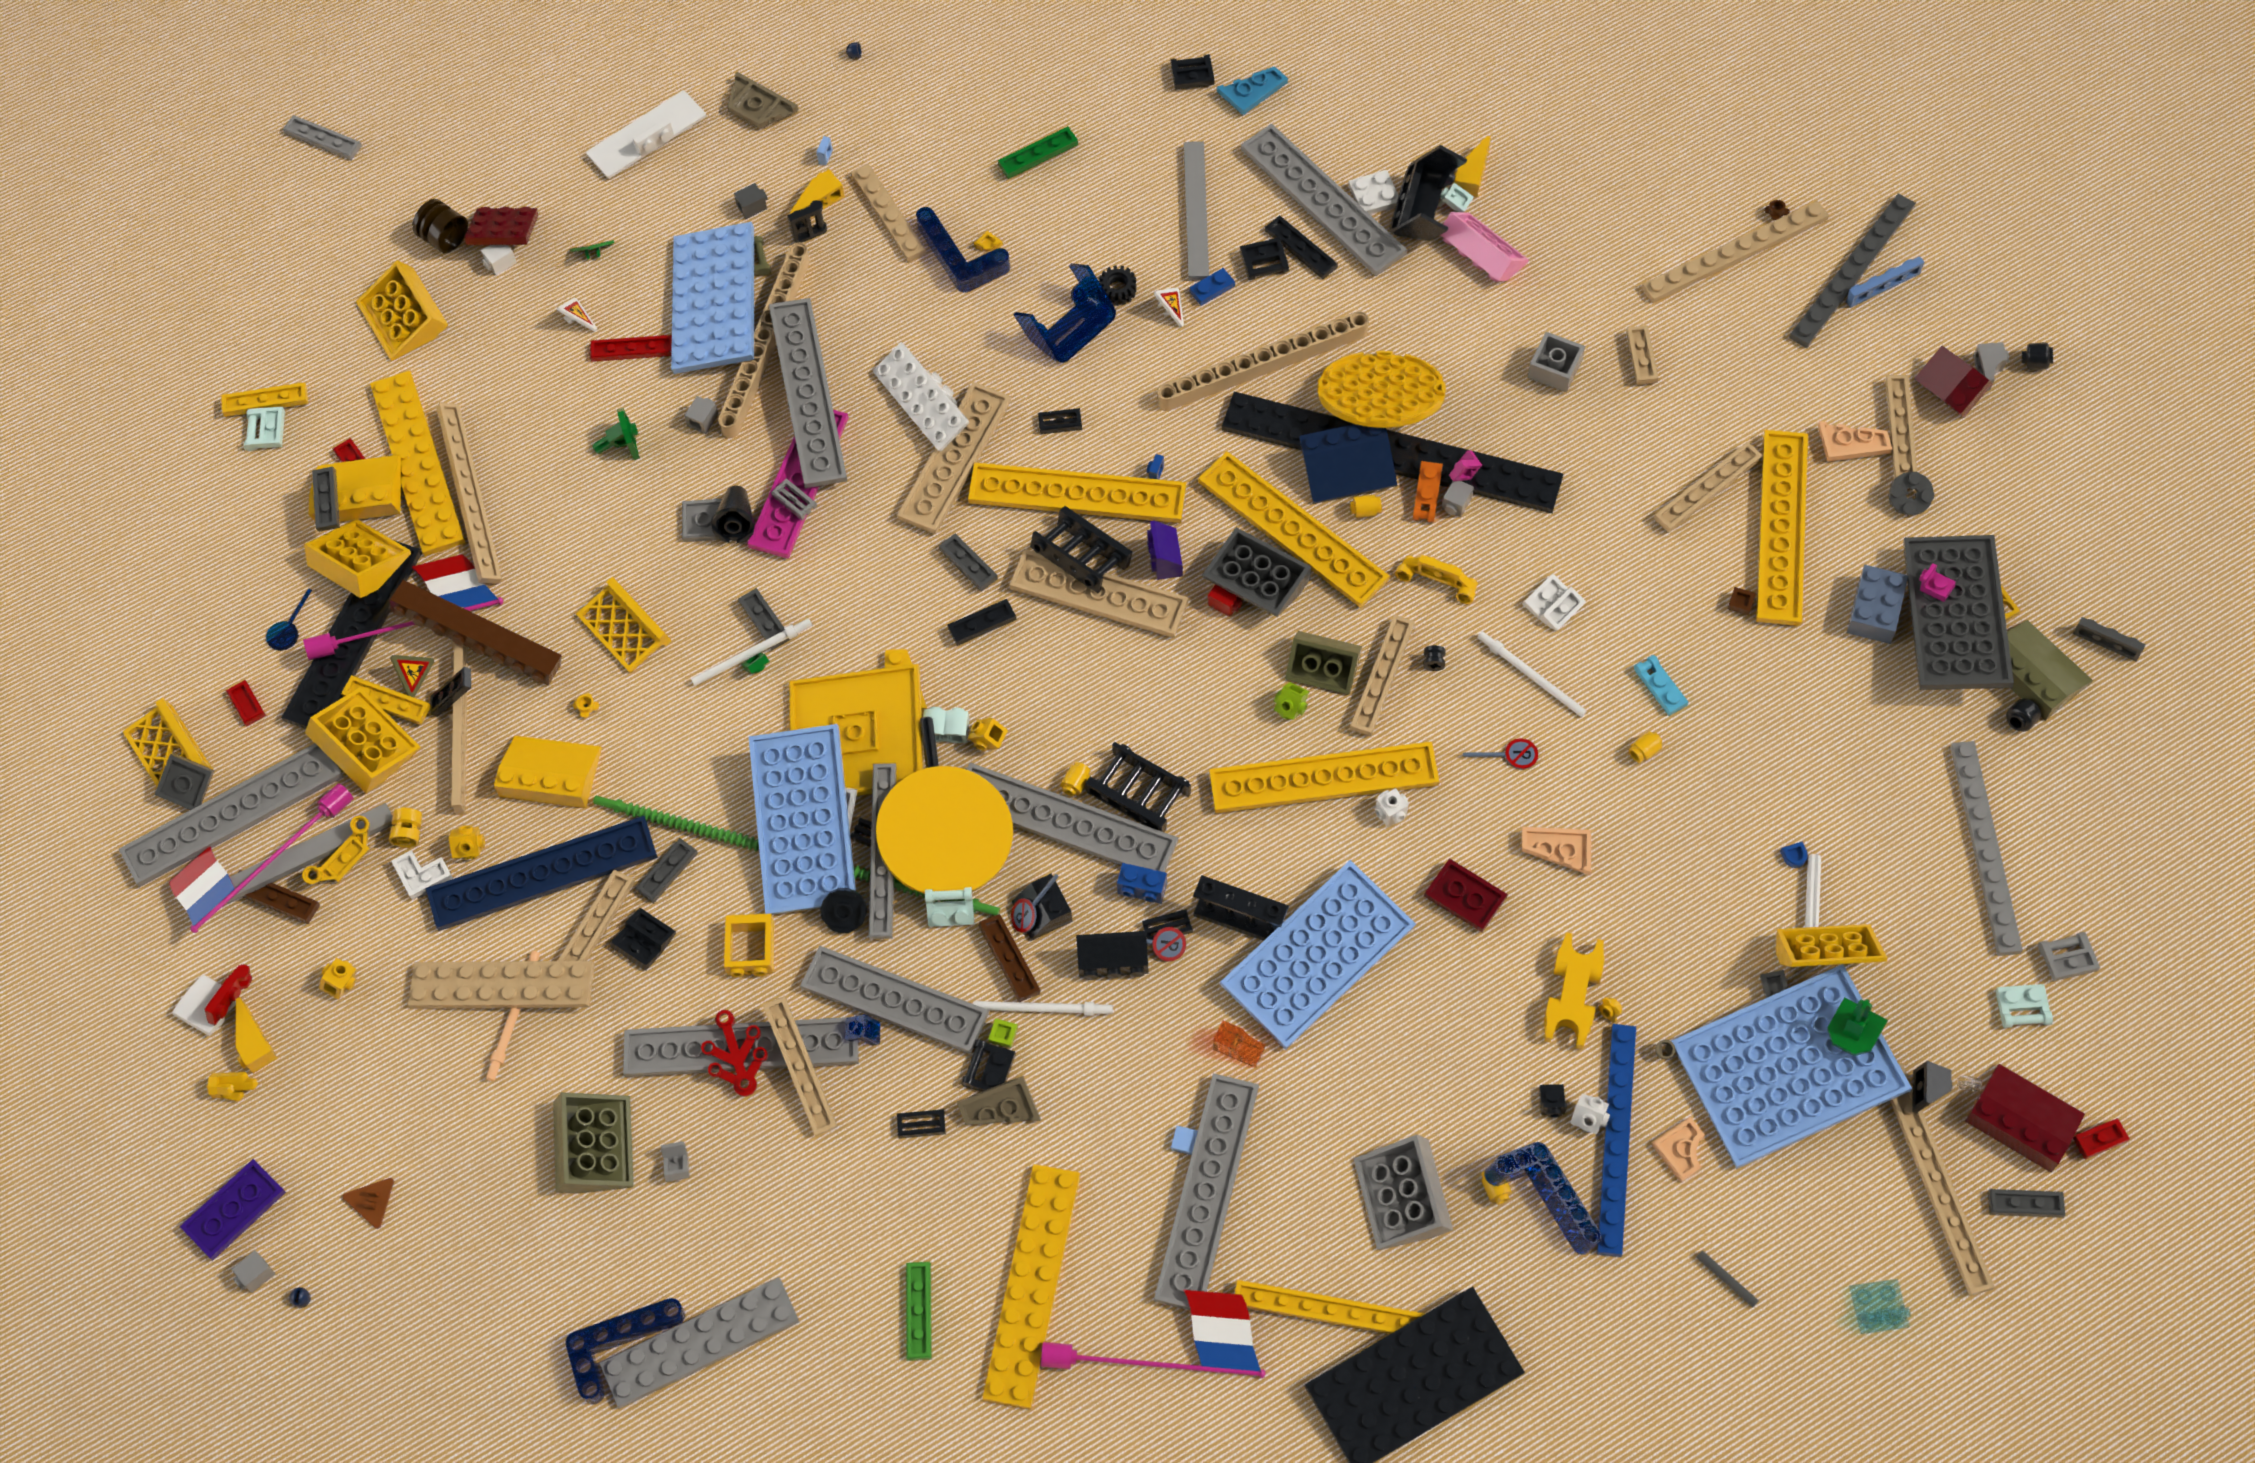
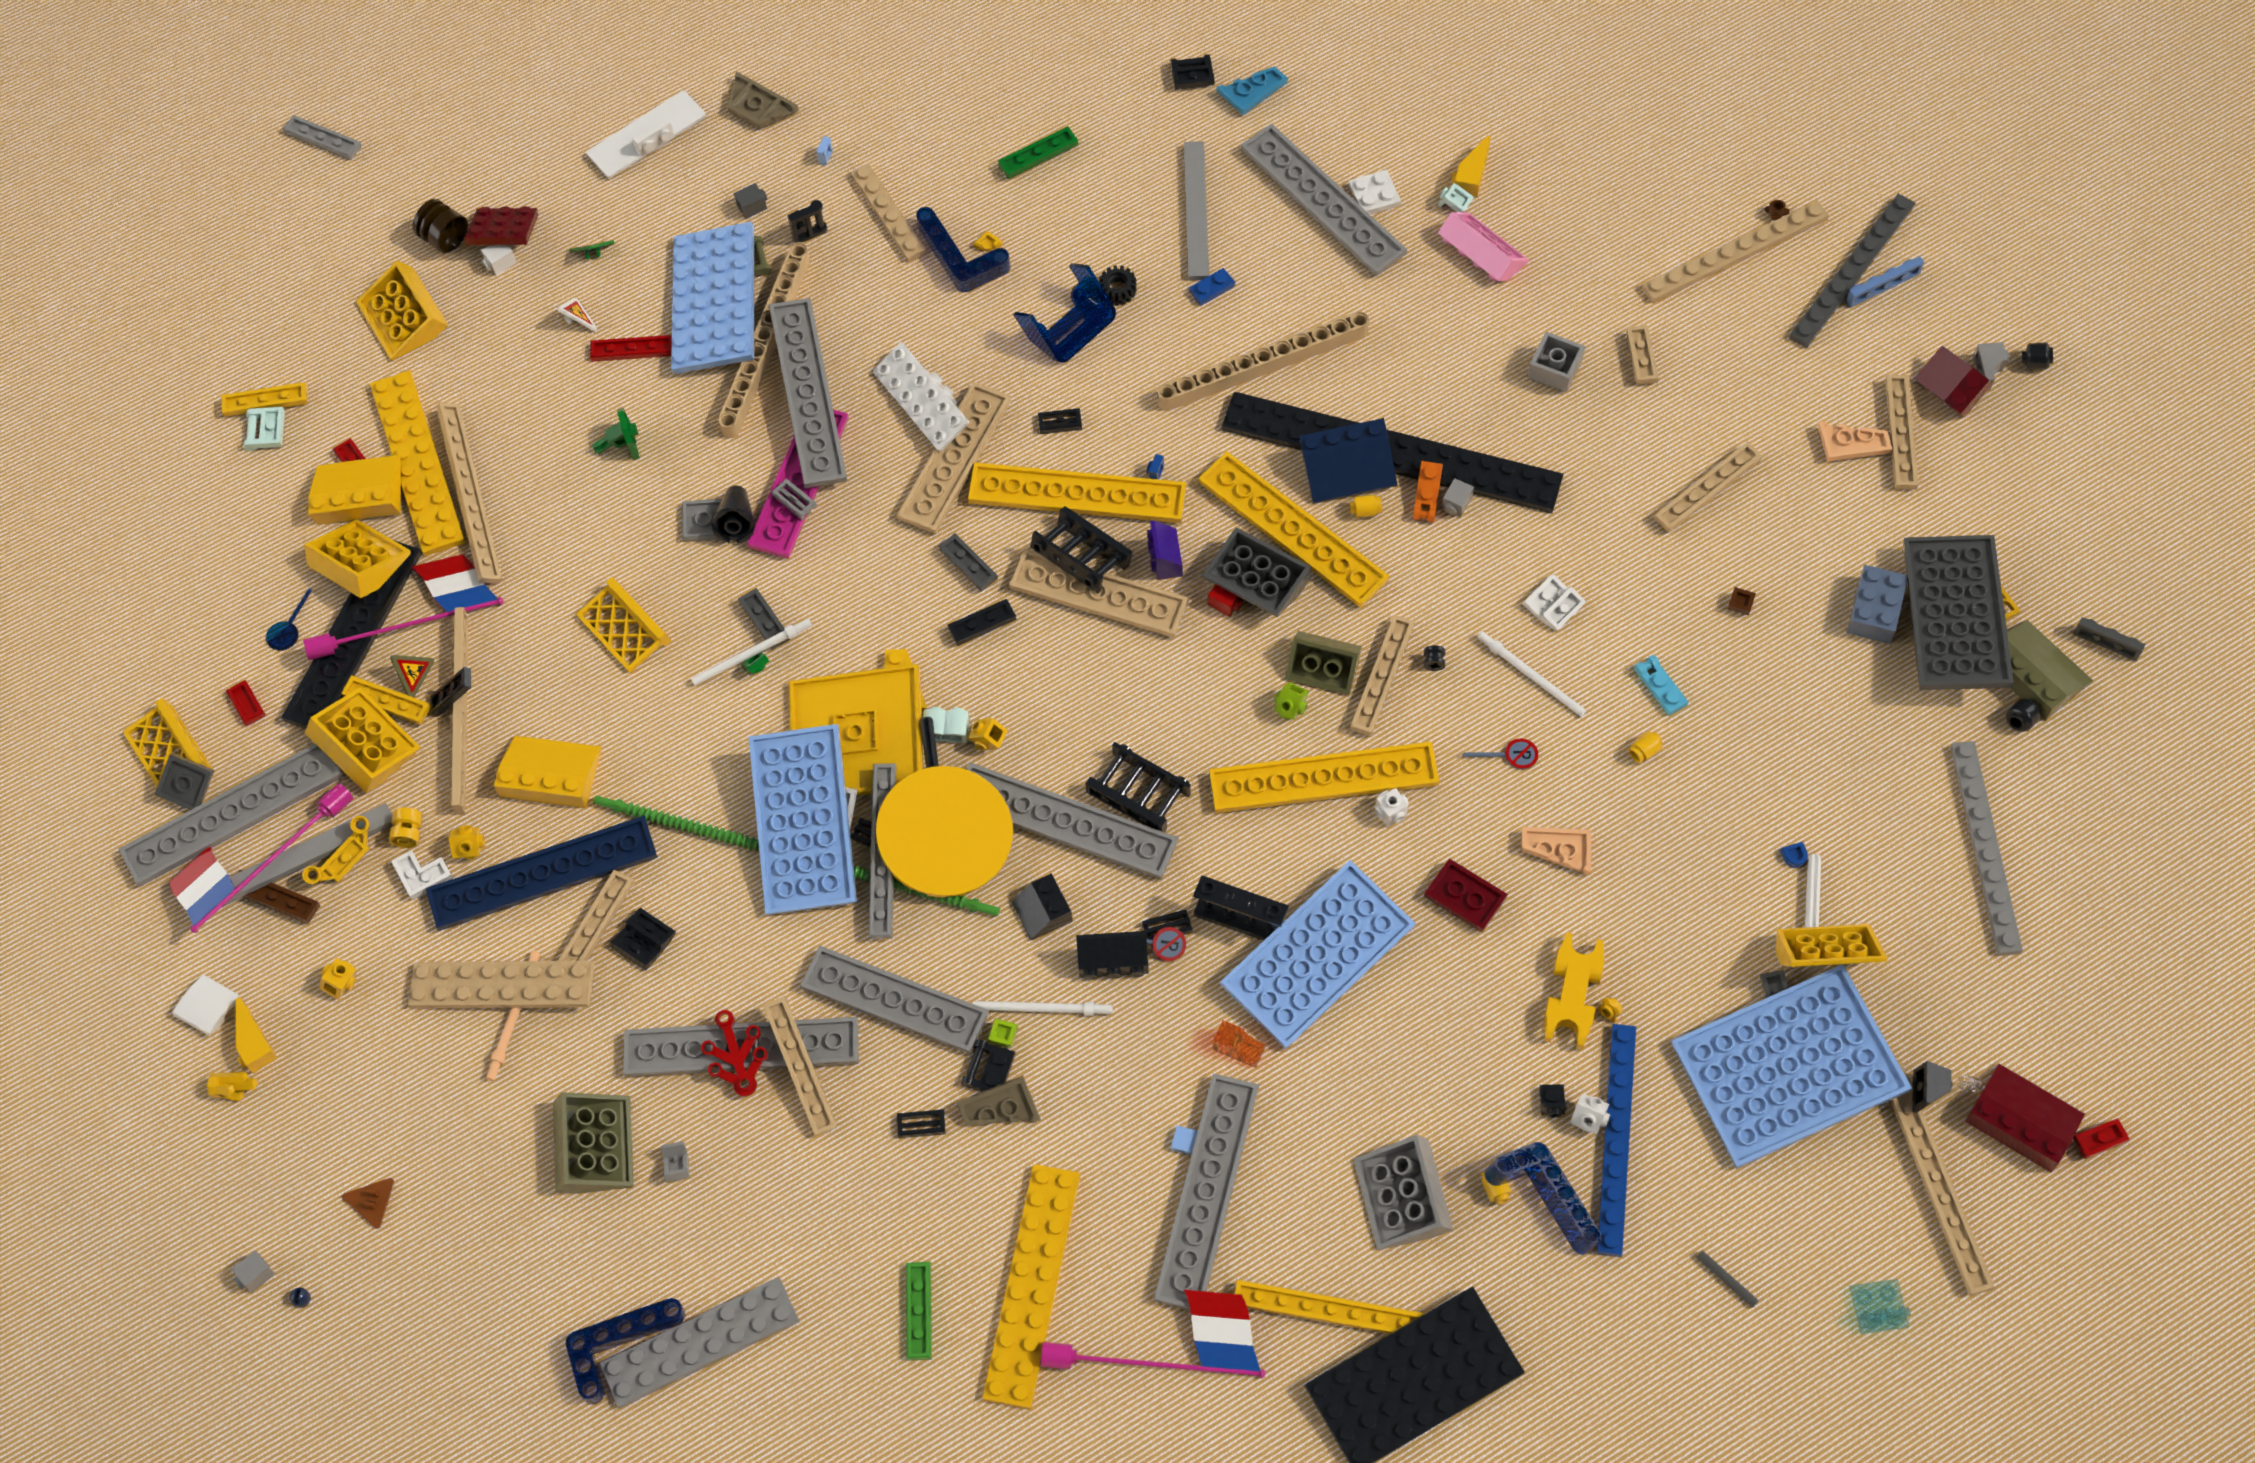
(227, 993): red hinge -> none
(232, 1209): dark purple plate -> none
(325, 499): dark grey plate -> none
(475, 632): reddish brown brick -> none
(583, 700): yellow plate -> none
(666, 870): dark grey tile -> none
(701, 414): light grey brick -> none
(749, 923): yellow window -> none
(824, 188): yellow slope -> none
(843, 910): black tile -> none
(854, 50): dark blue hinge -> none
(862, 1028): clear blue bracket -> none
(949, 912): light aqua plate -> none
(1009, 958): reddish brown plate -> none
(1024, 912): piece -> none
(1075, 779): yellow brick -> none
(1142, 883): blue brick -> none
(1171, 301): piece -> none
(1261, 253): black plate -> none
(1301, 247): black tile -> none
(1381, 389): yellow tile -> none
(1421, 194): black windscreen -> none
(1438, 571): yellow plate -> none
(1465, 467): dark pink bracket -> none
(1669, 1049): dark tan hinge -> none
(1679, 1148): light nougat tile -> none
(1782, 528): yellow plate -> none
(1855, 1027): green piece -> none
(1898, 492): dark grey plate -> none
(1936, 584): dark pink bracket -> none
(2023, 999): light aqua plate -> none
(2026, 1203): dark grey tile -> none
(2069, 963): light grey plate -> none

